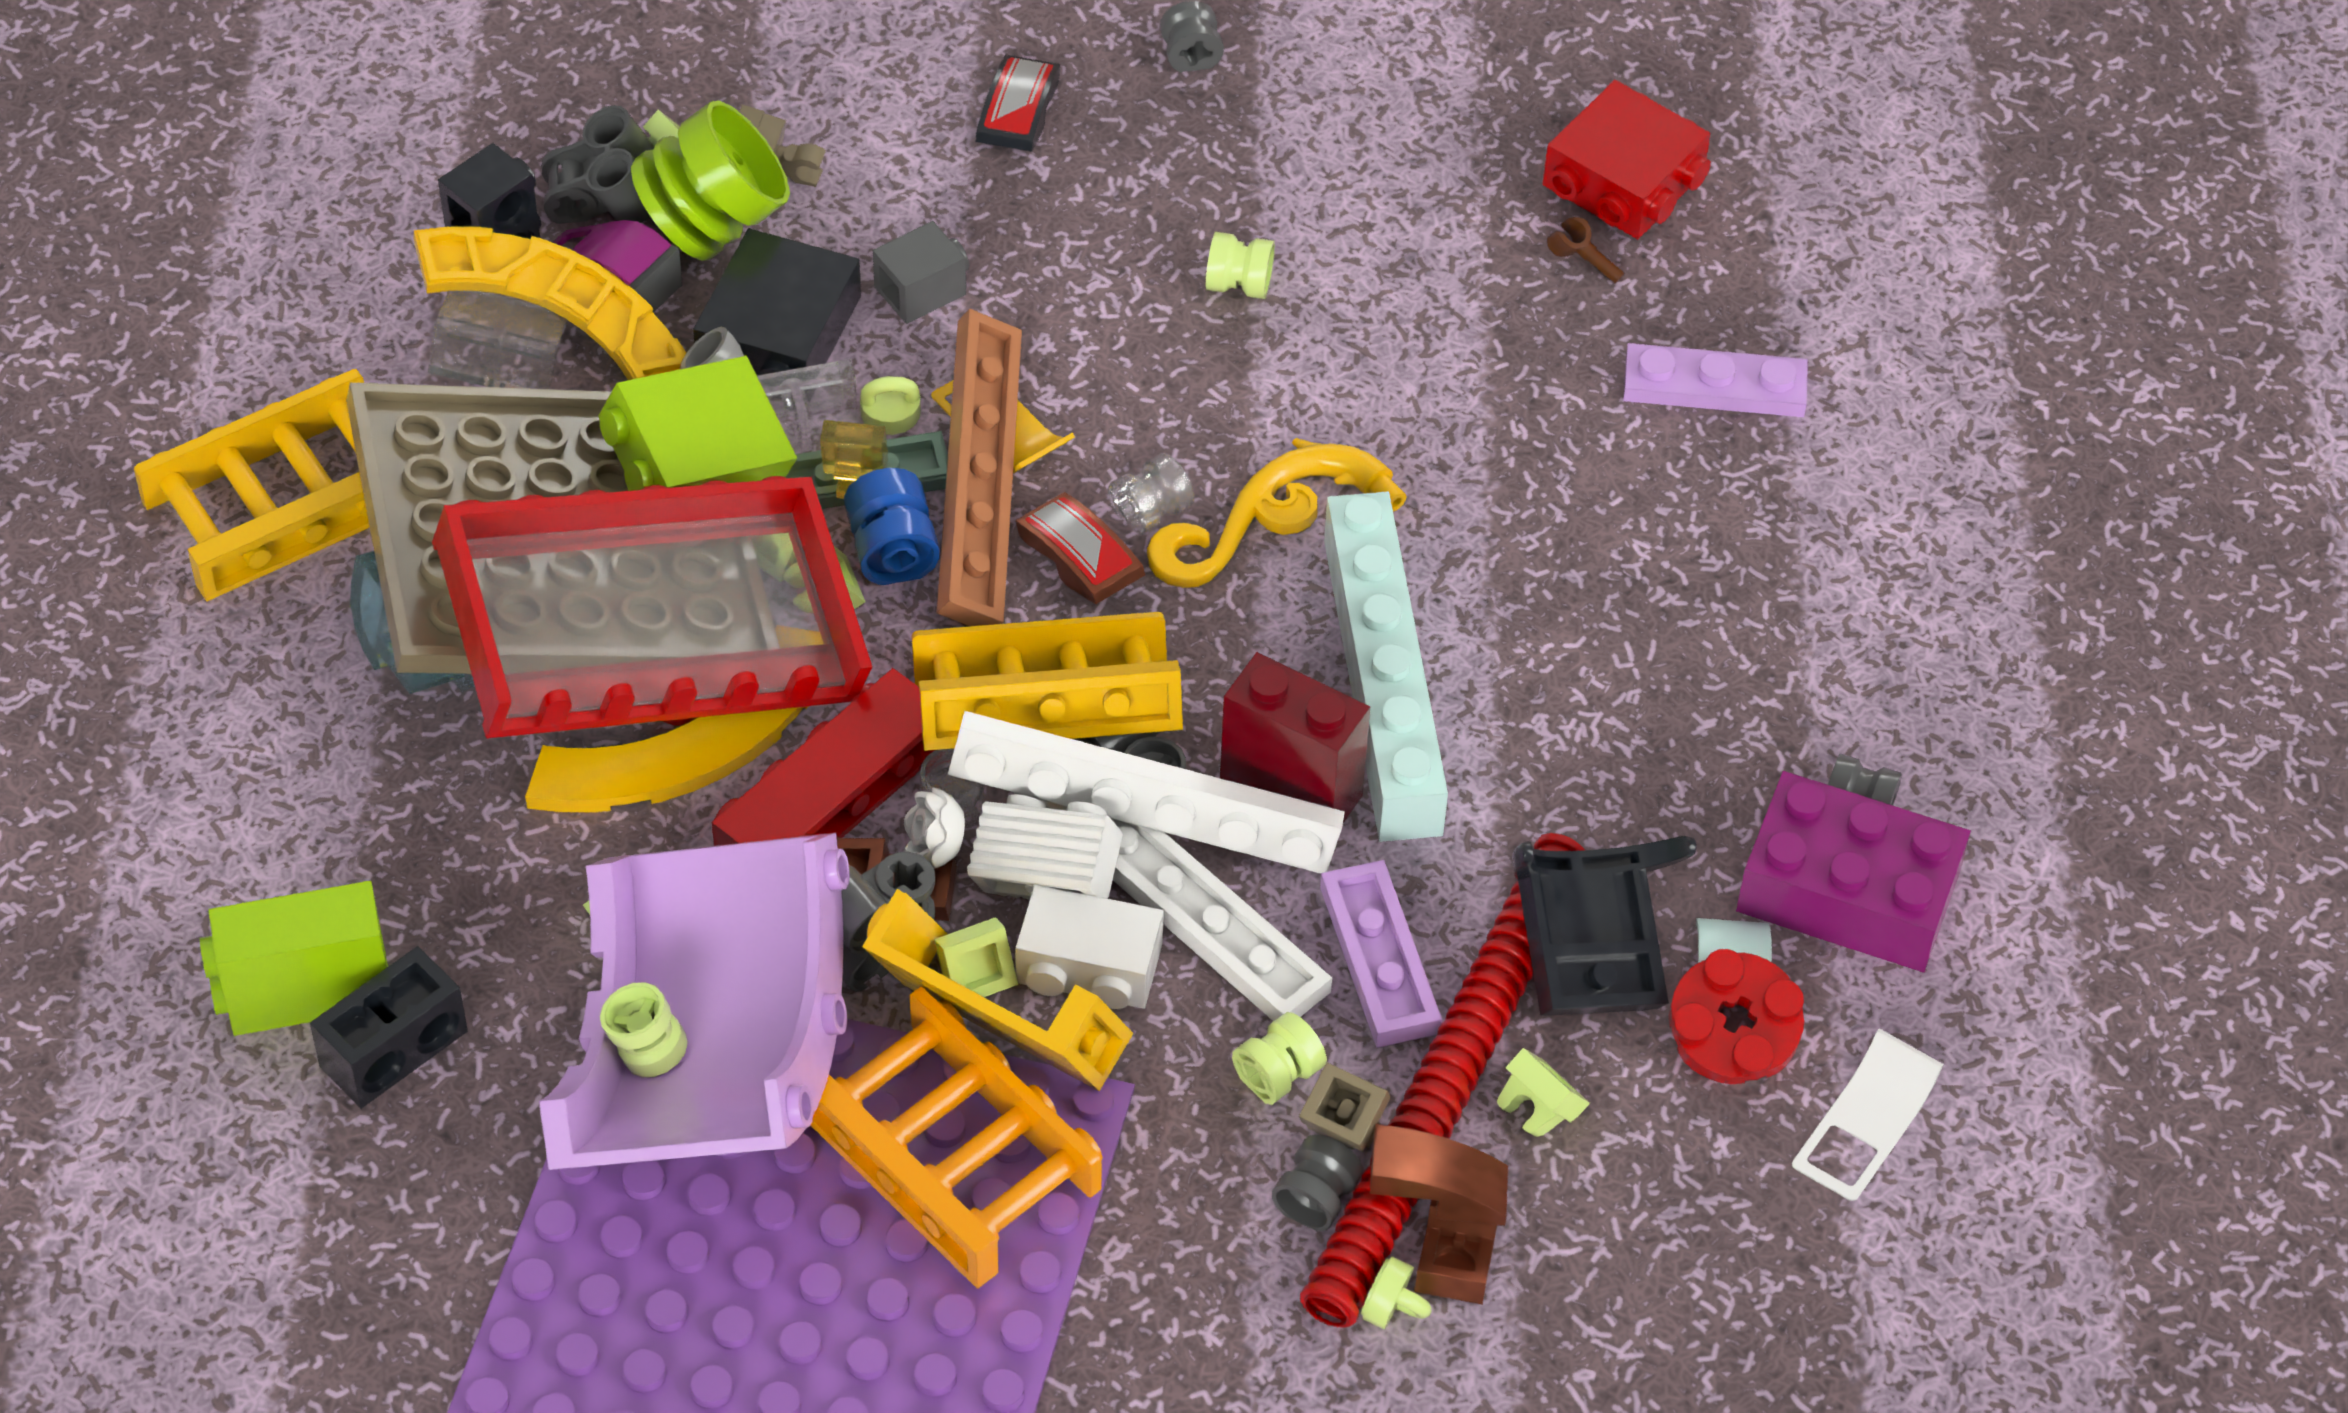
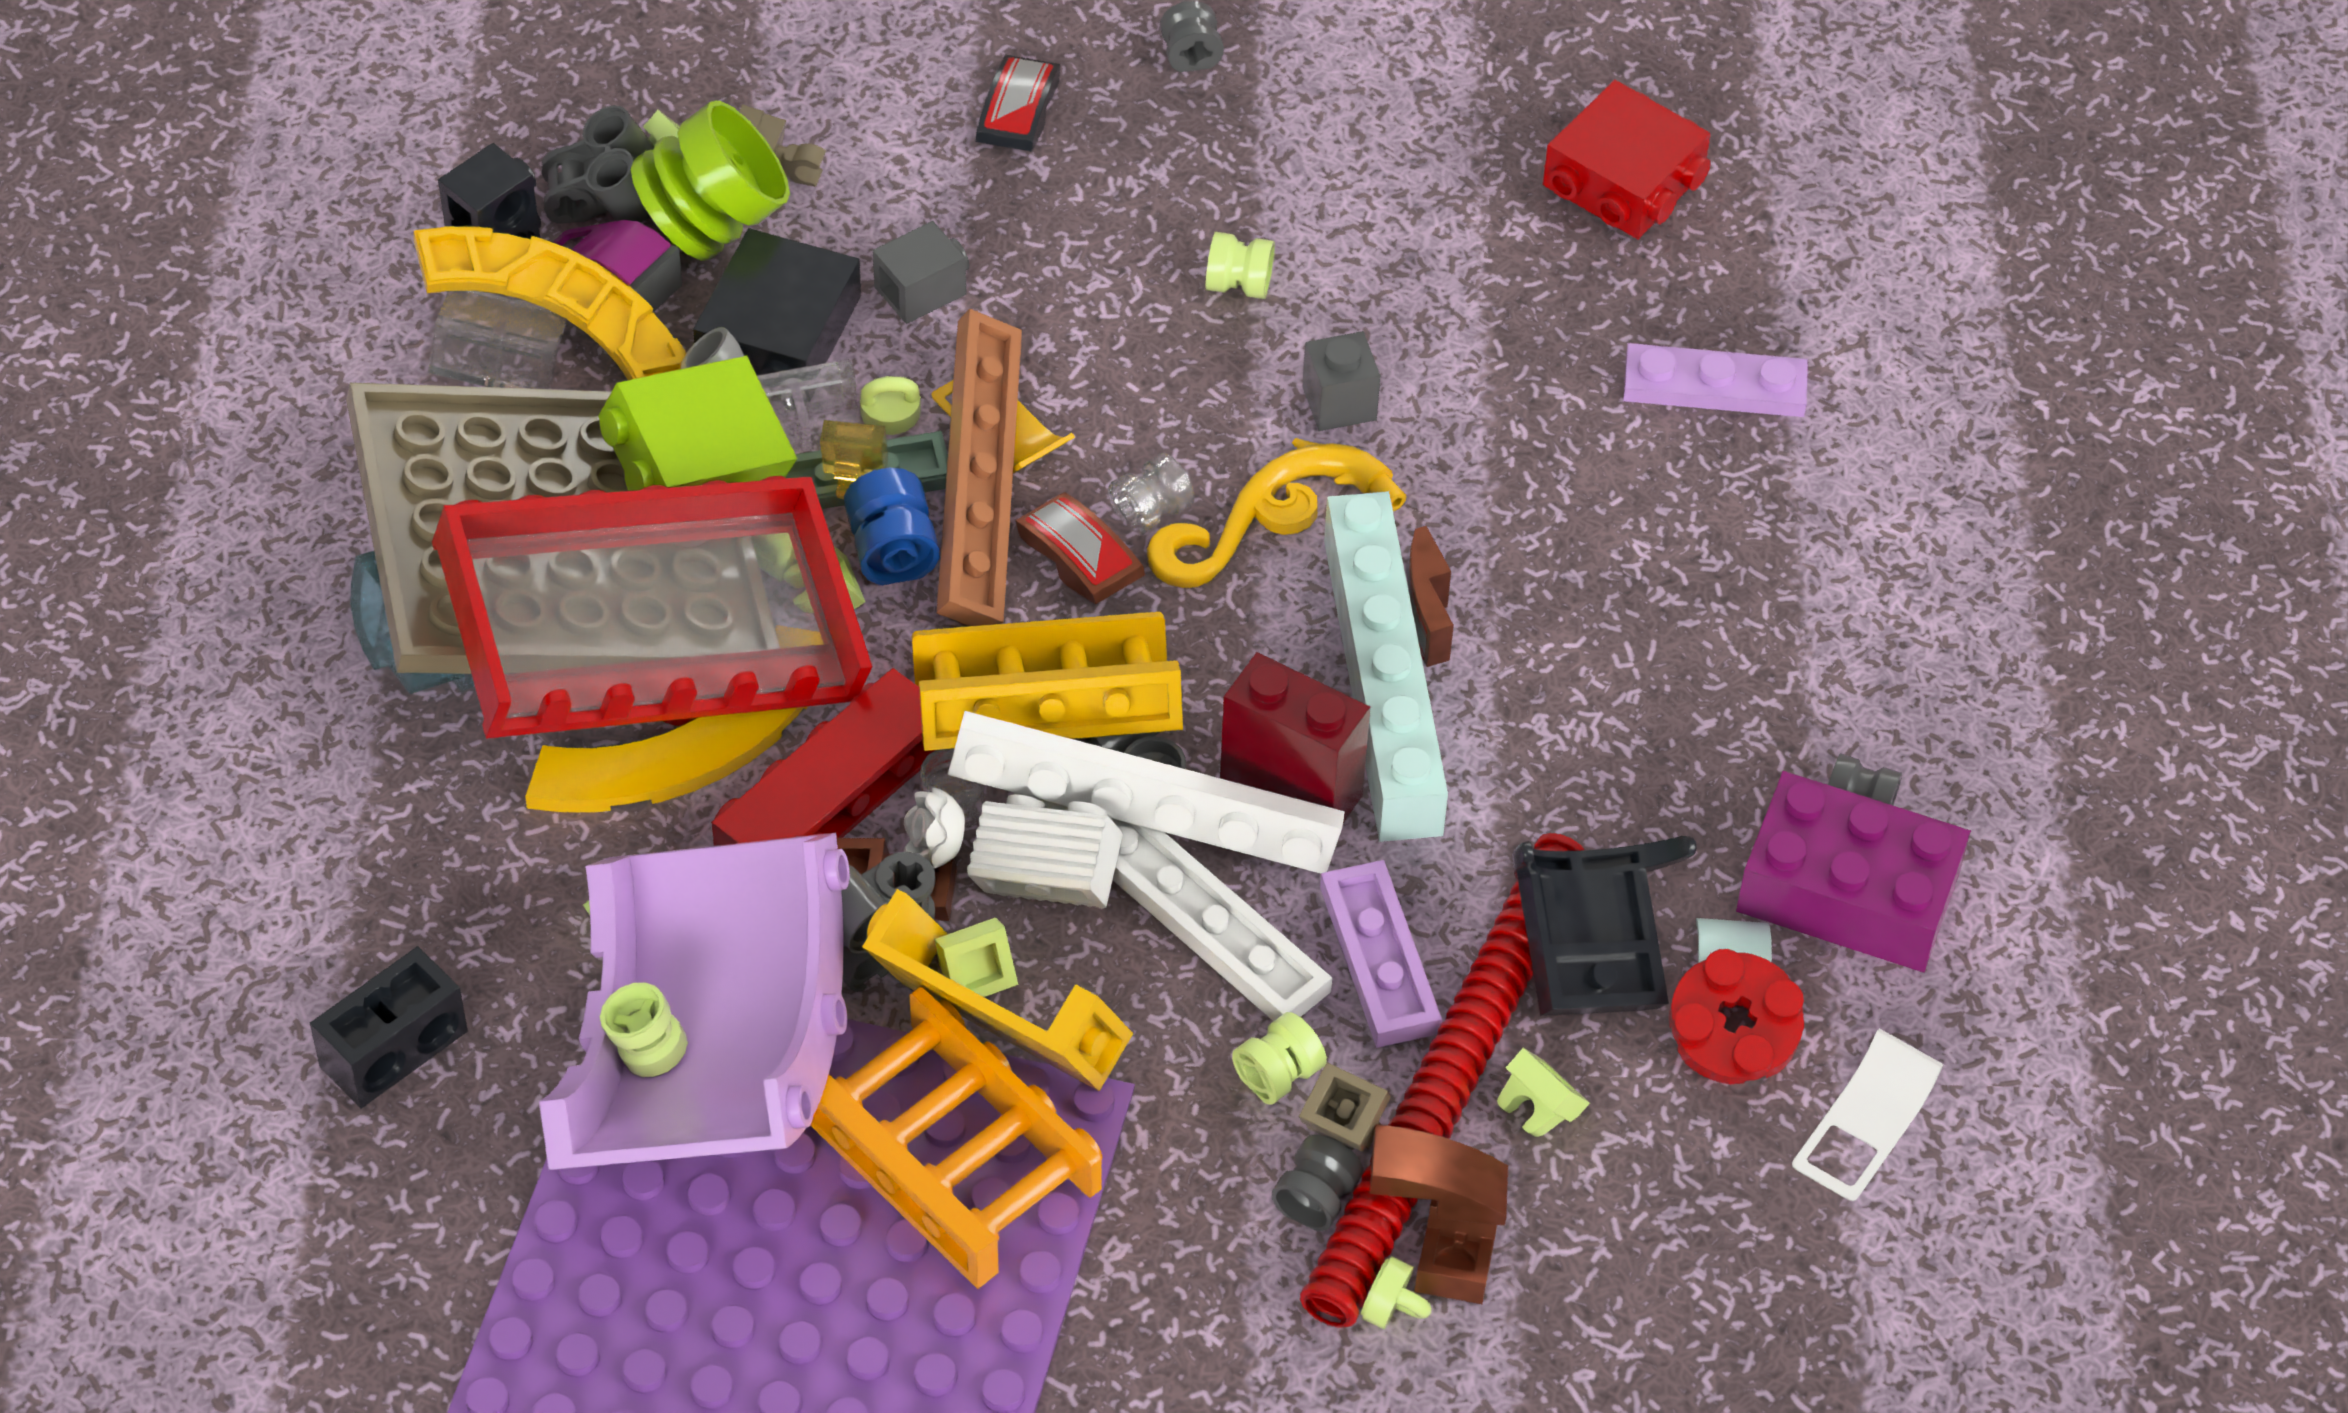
(275, 534): yellow fence -> none
(291, 955): lime brick -> none
(1089, 943): white brick -> none
(1341, 381): none -> dark grey brick
(1429, 595): none -> copper slope
(1581, 236): reddish brown hand -> none

